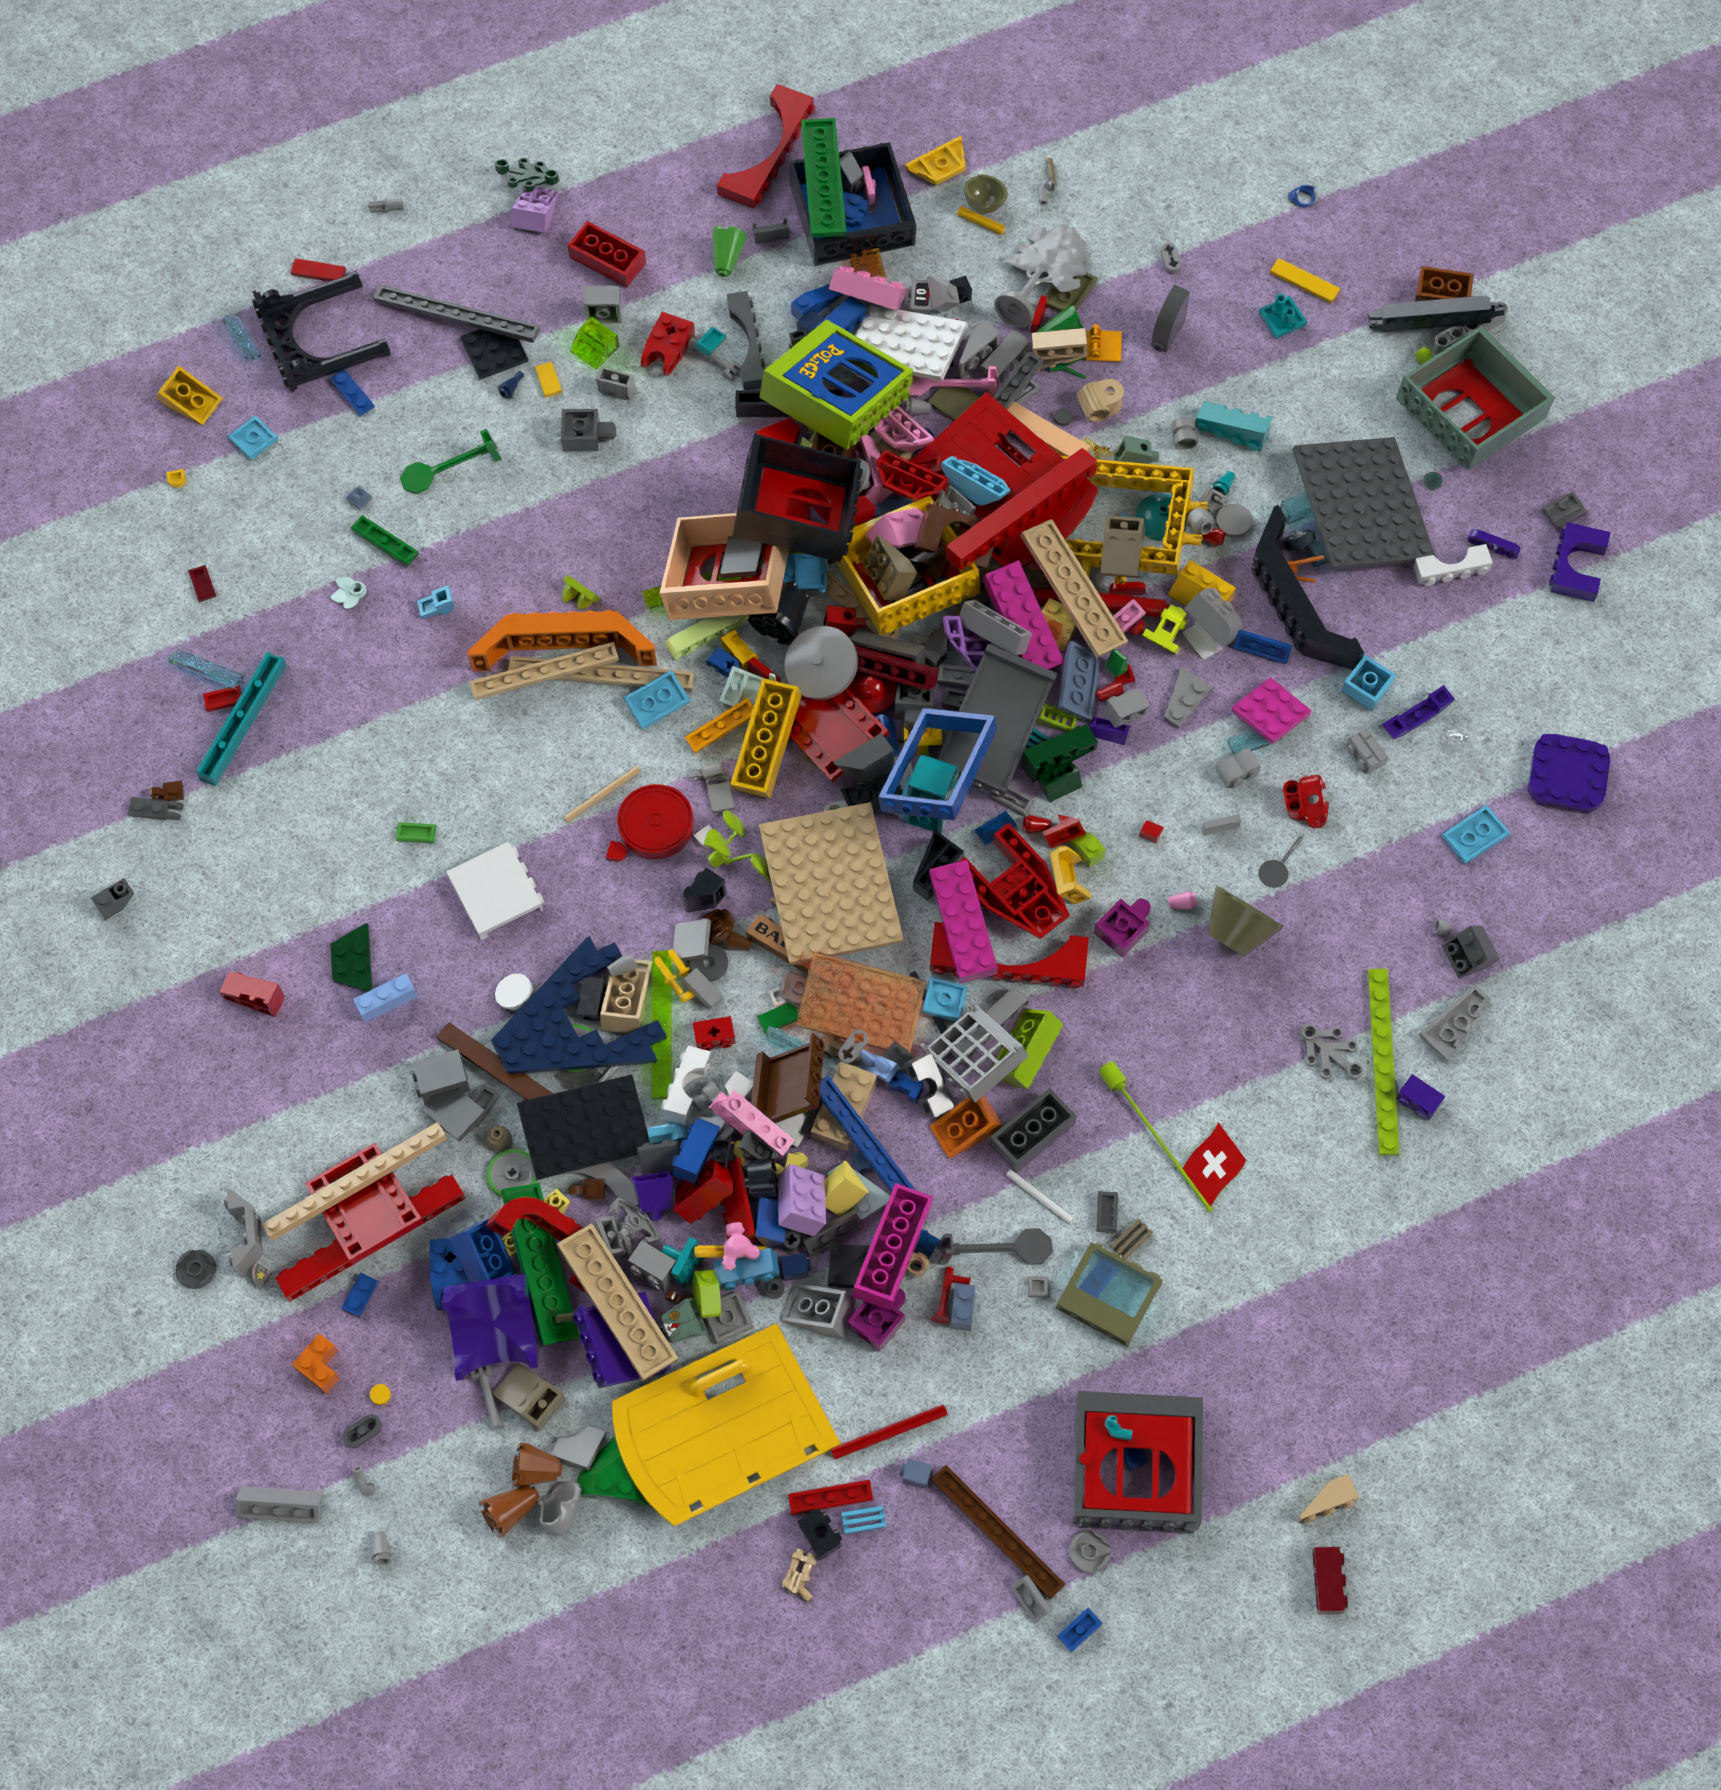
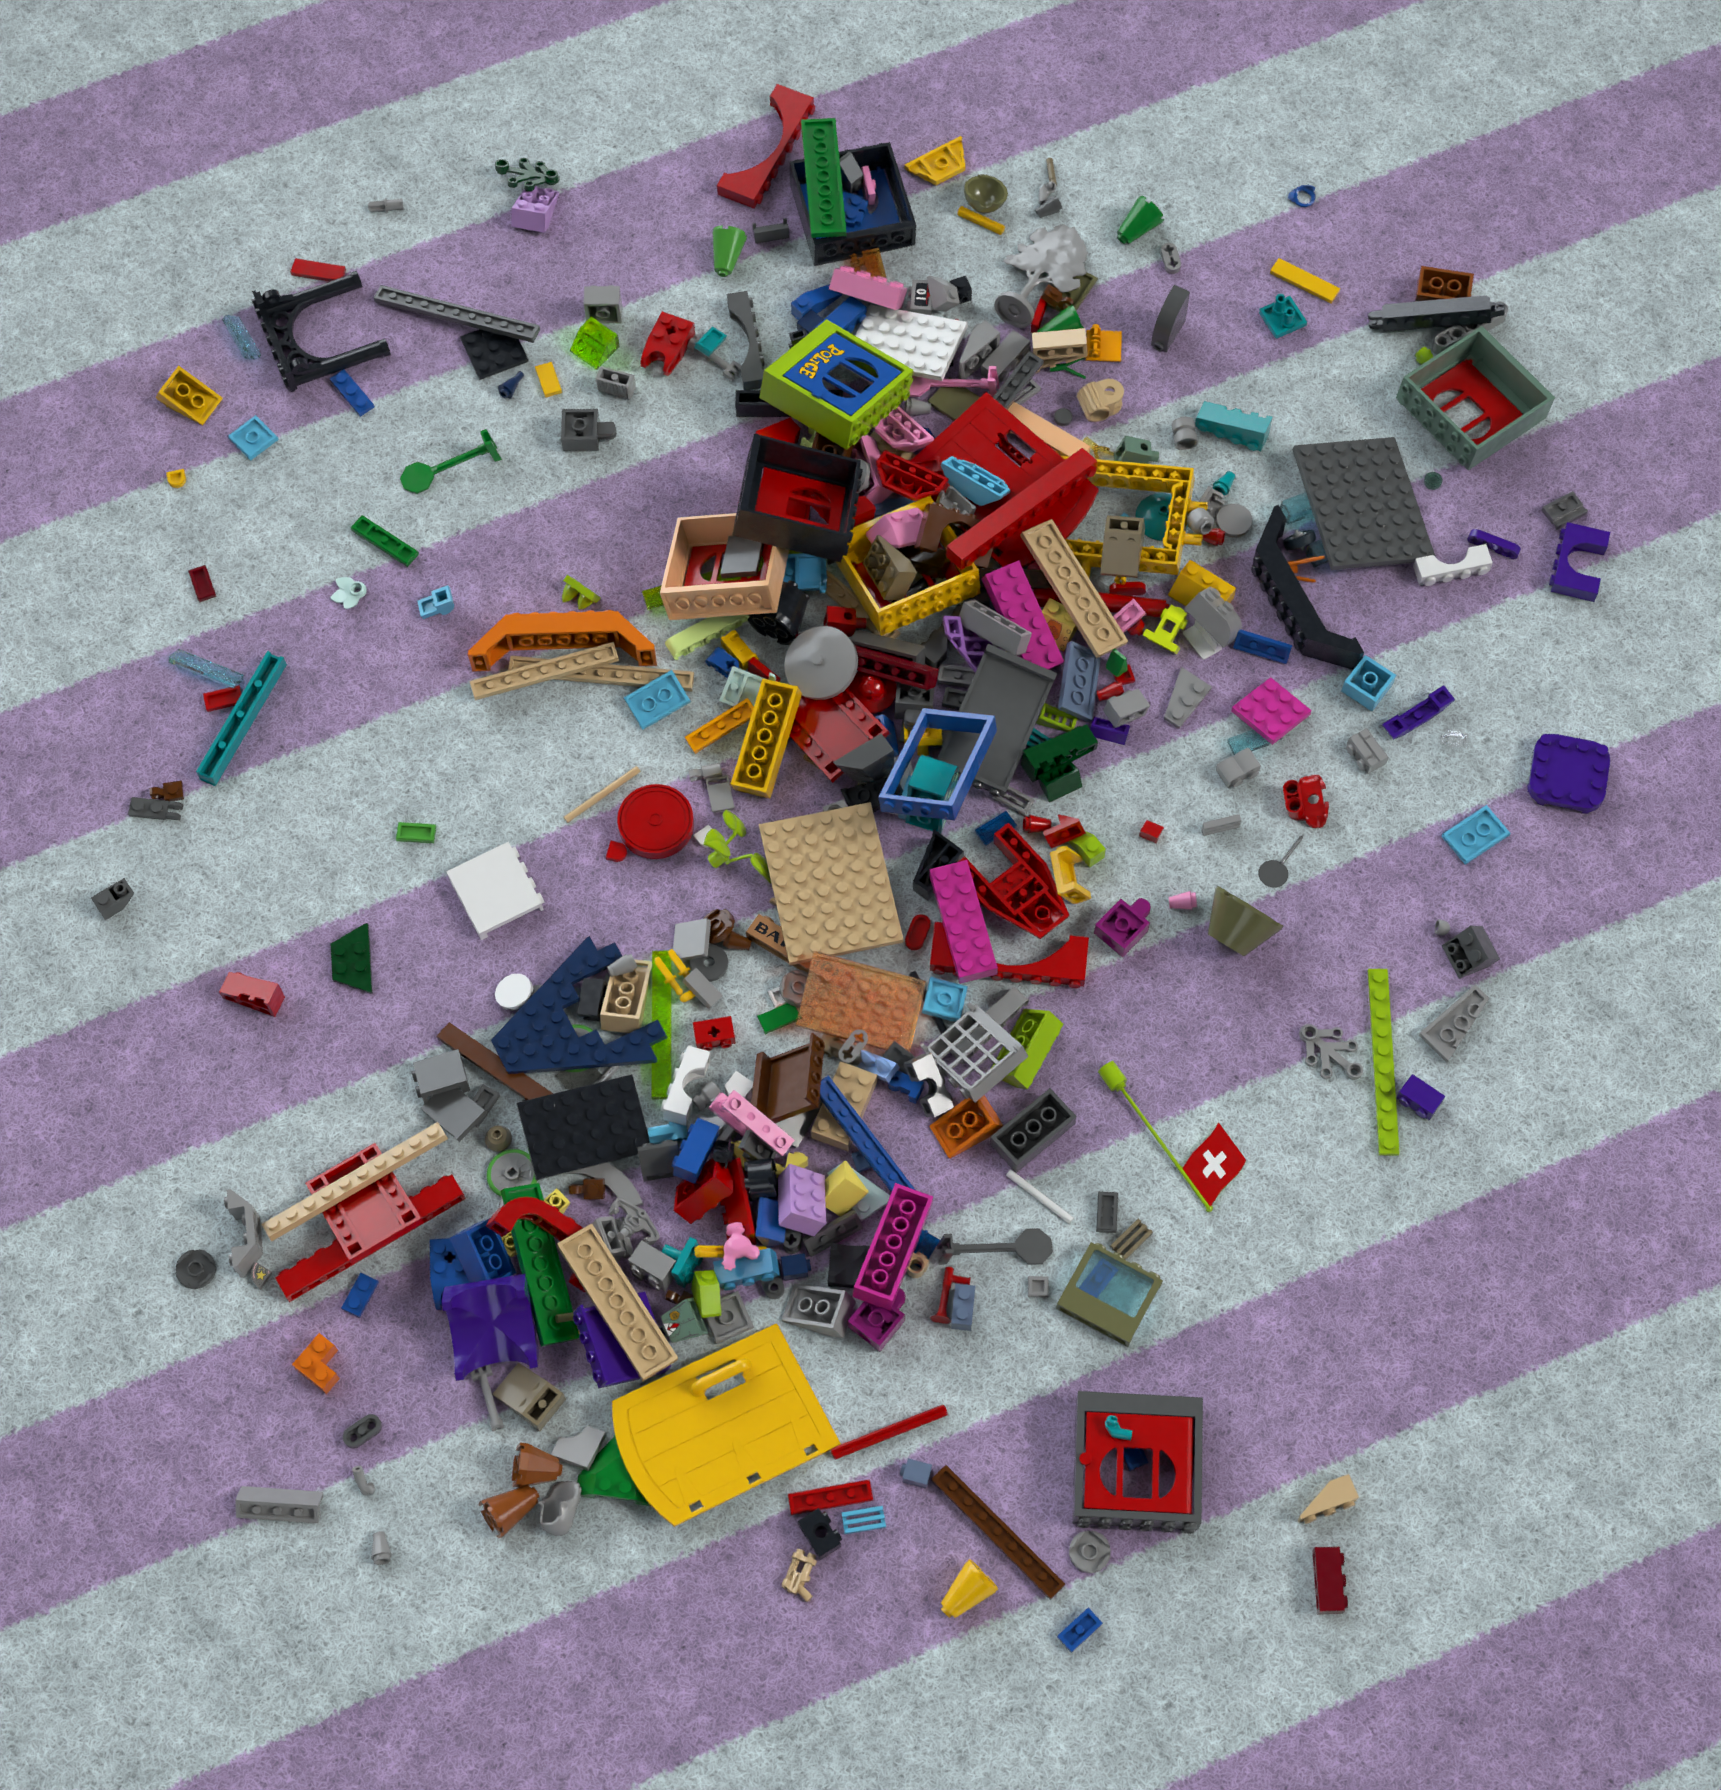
(359, 497): sand blue tile -> none
(380, 1394): yellow tile -> none
(385, 998): light blue brick -> none
(606, 254): red brick -> none
(653, 1193): dark purple torso -> none
(704, 892): black slope -> none
(780, 1039): clear light blue hinge -> none
(917, 932): none -> red tile
(967, 1590): none -> yellow cone
(1031, 1599): light grey plate -> none
(1049, 207): none -> dark grey cone
(1054, 297): none -> reddish brown plate
(1139, 221): none -> green cone

